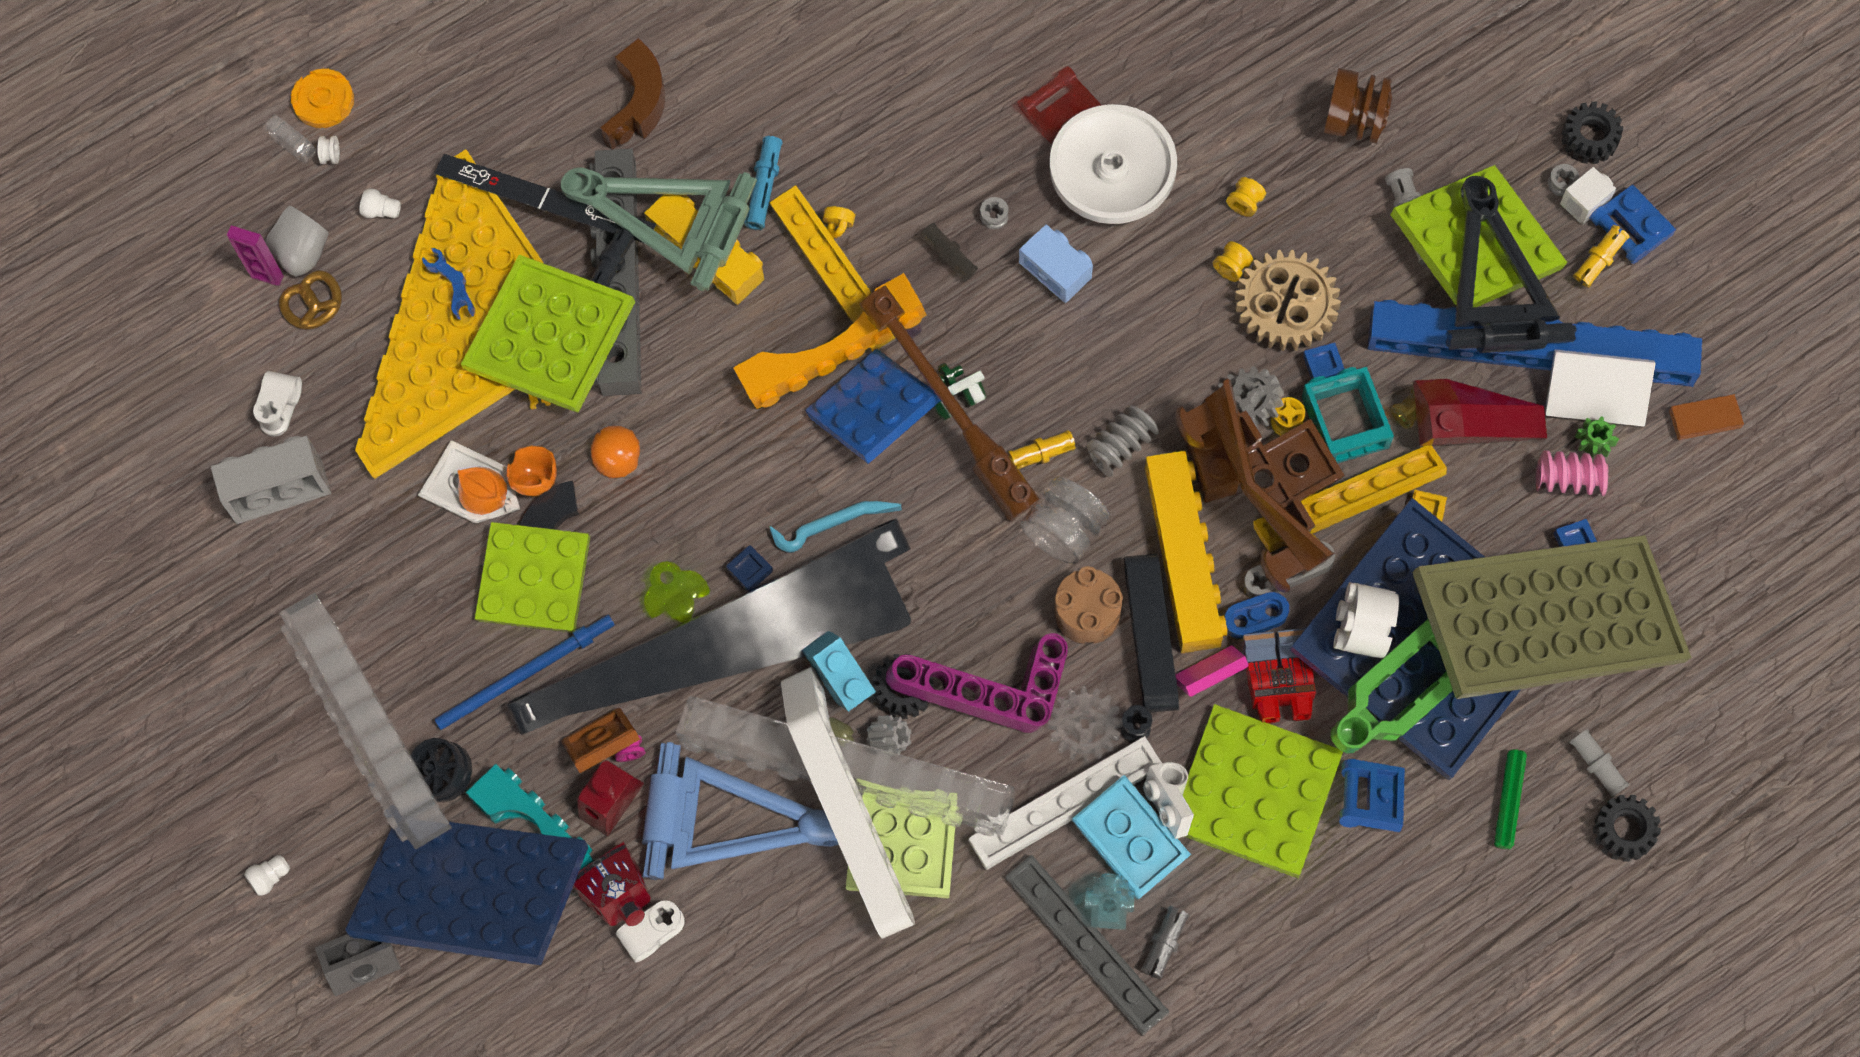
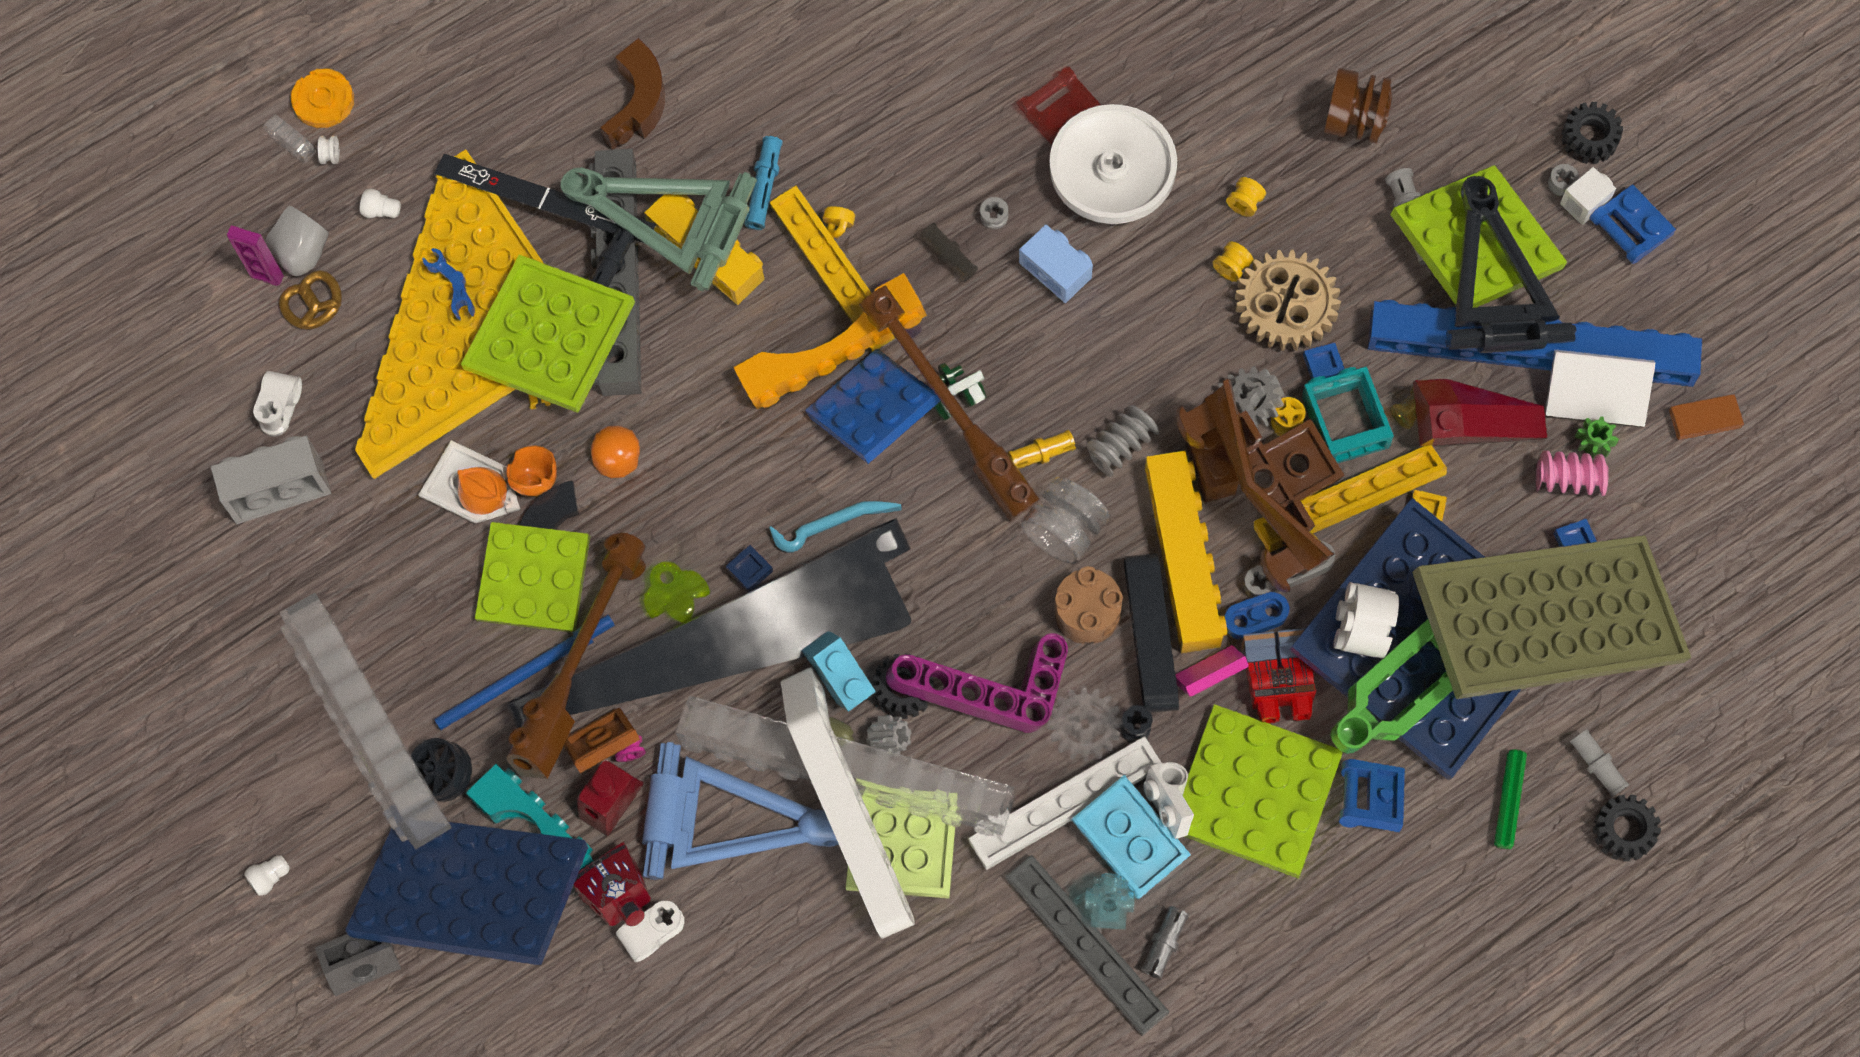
(547, 722): none -> reddish brown bar
(1601, 256): yellow pin -> none

